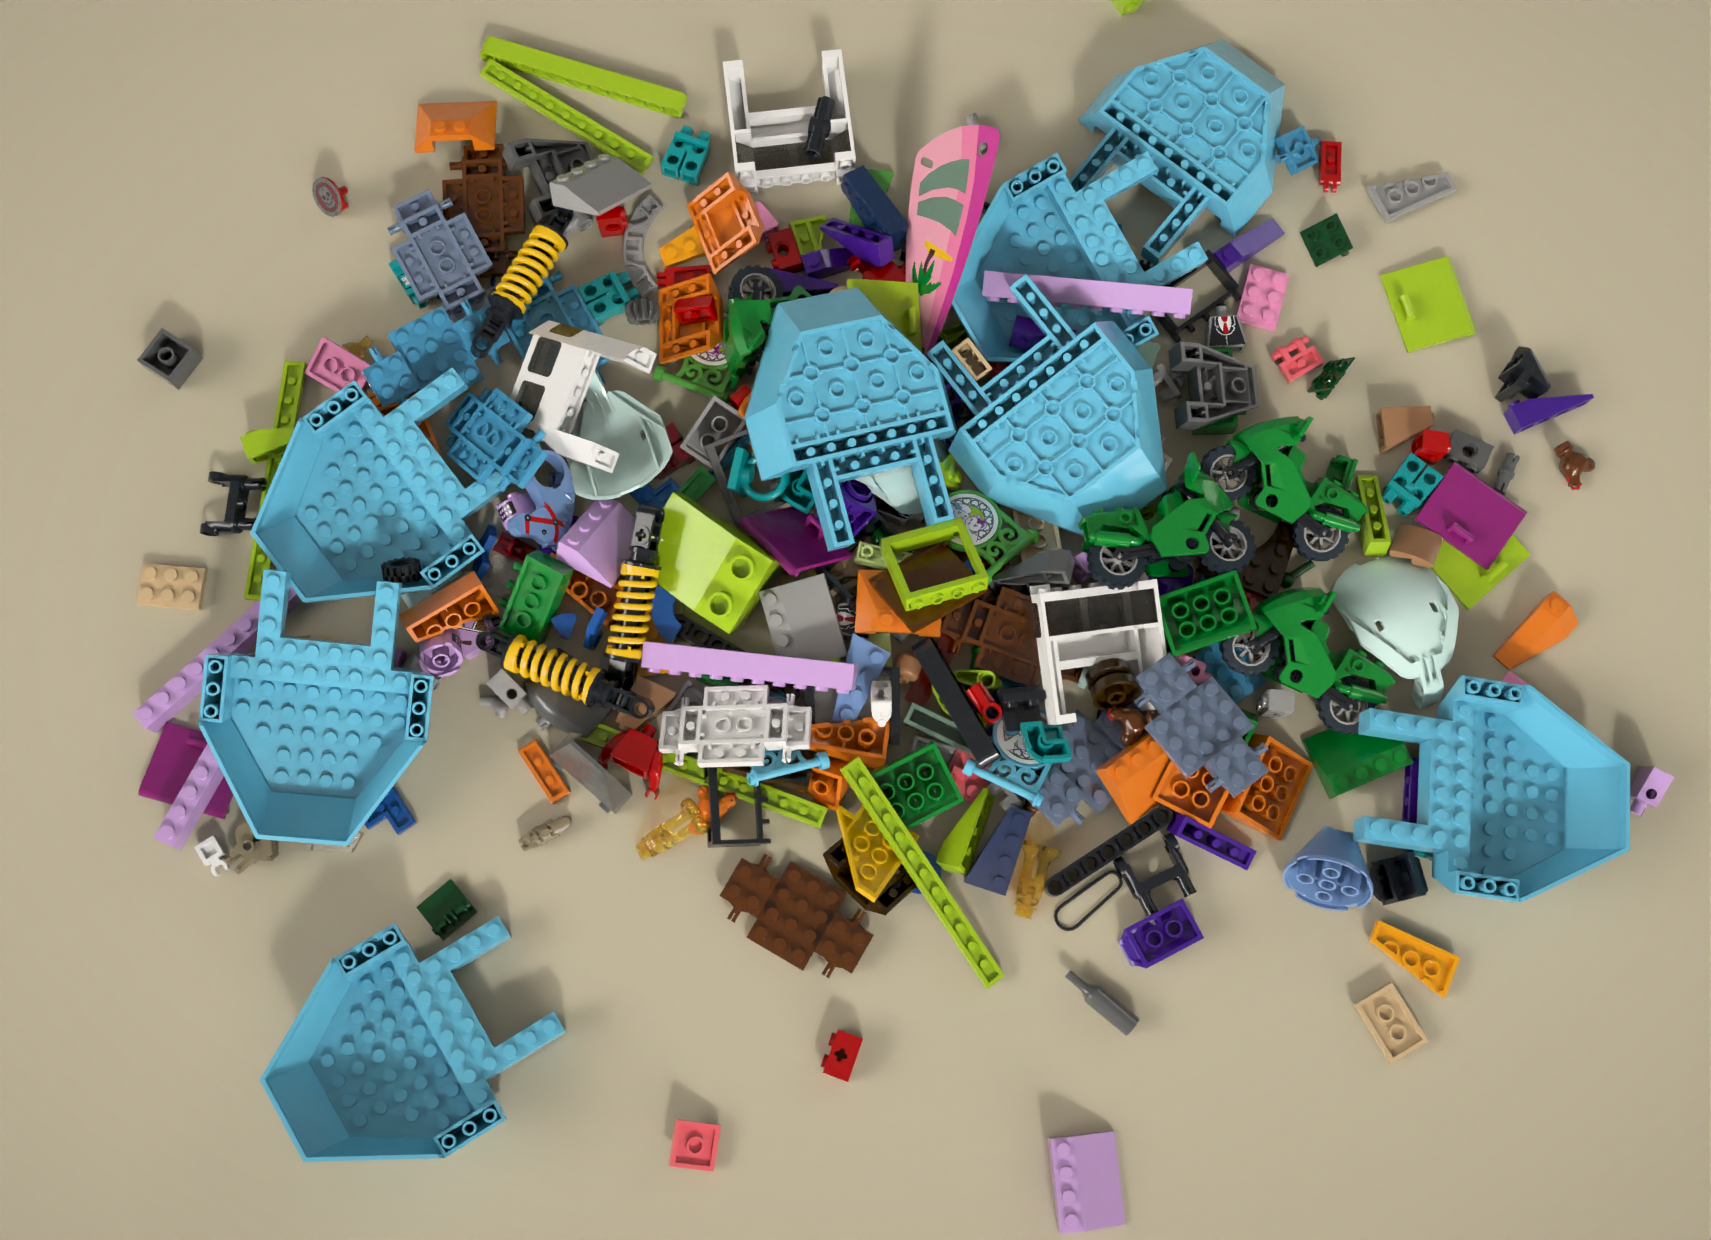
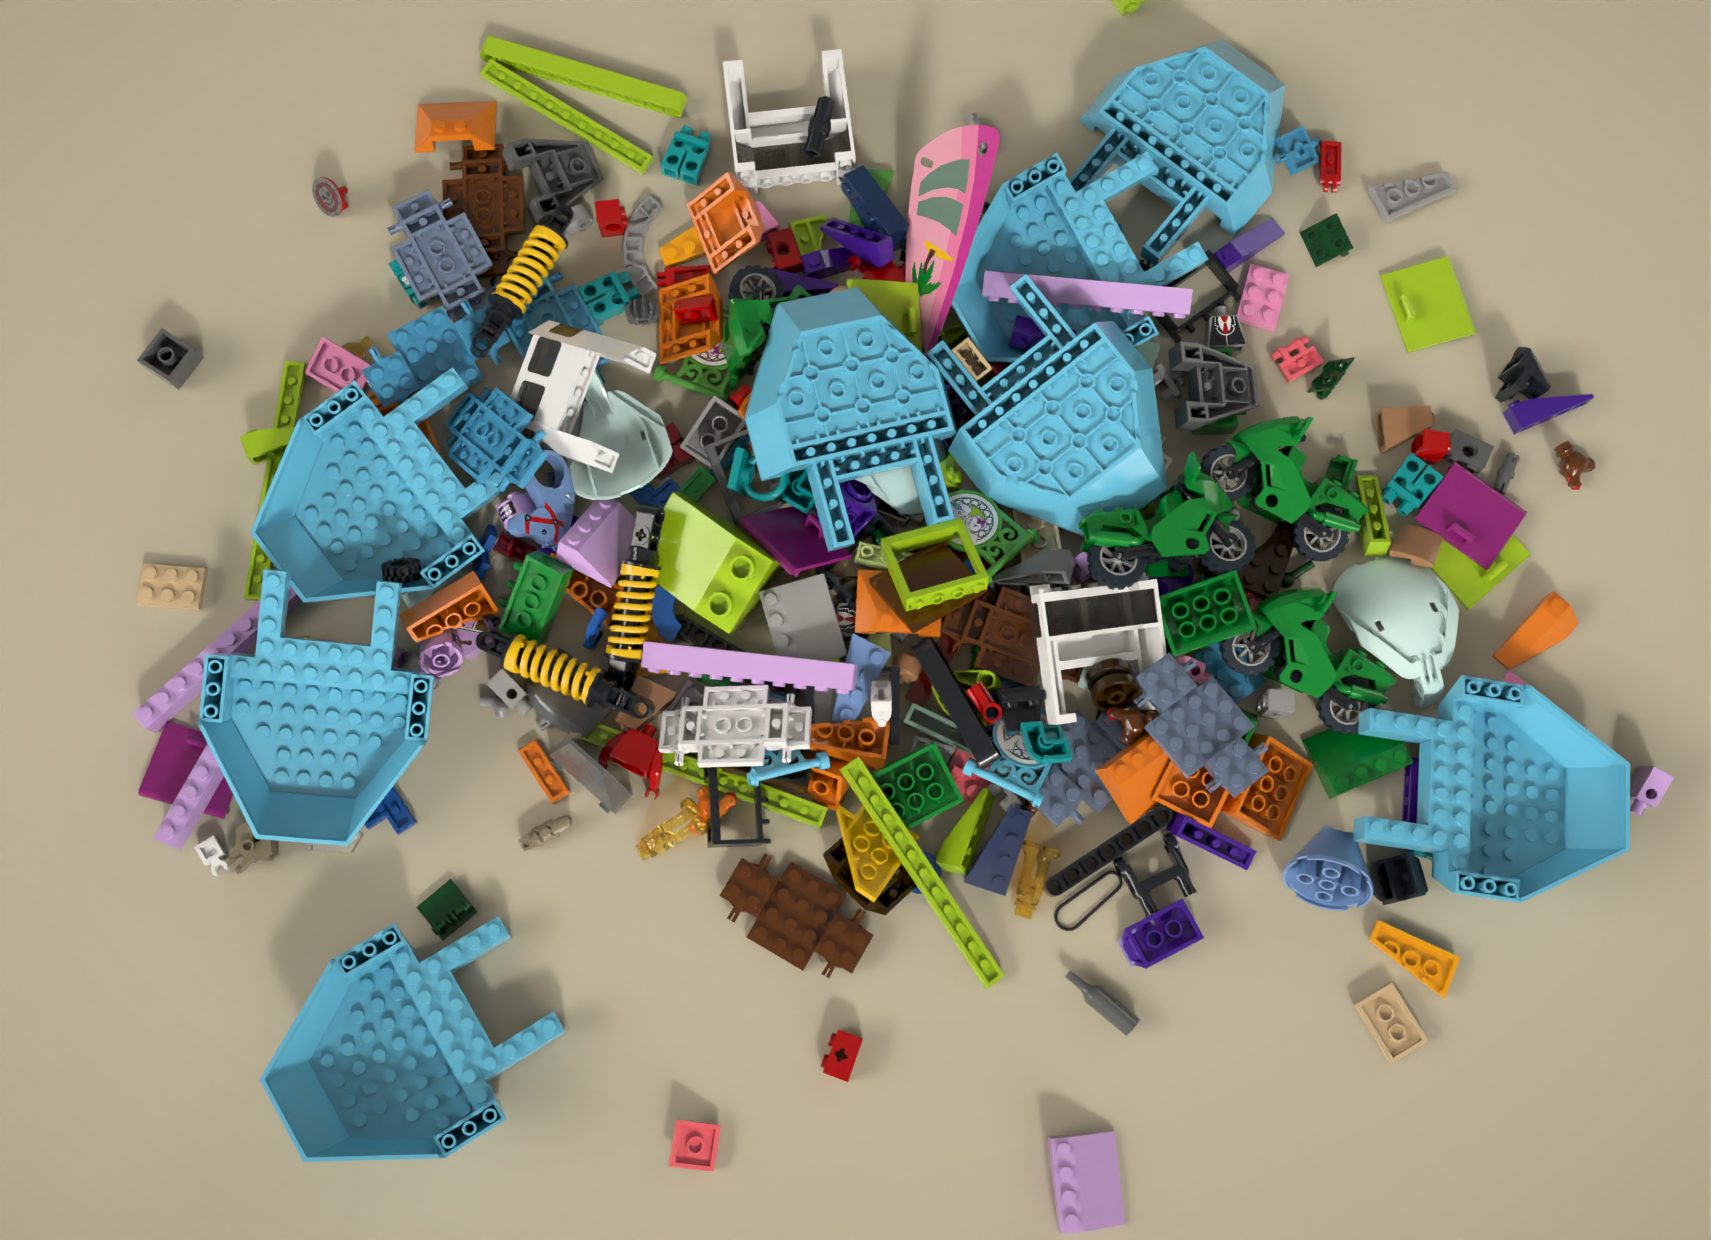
(236, 504): black connector -> none
(564, 624): blue tile -> none
(597, 186): light grey slope -> none

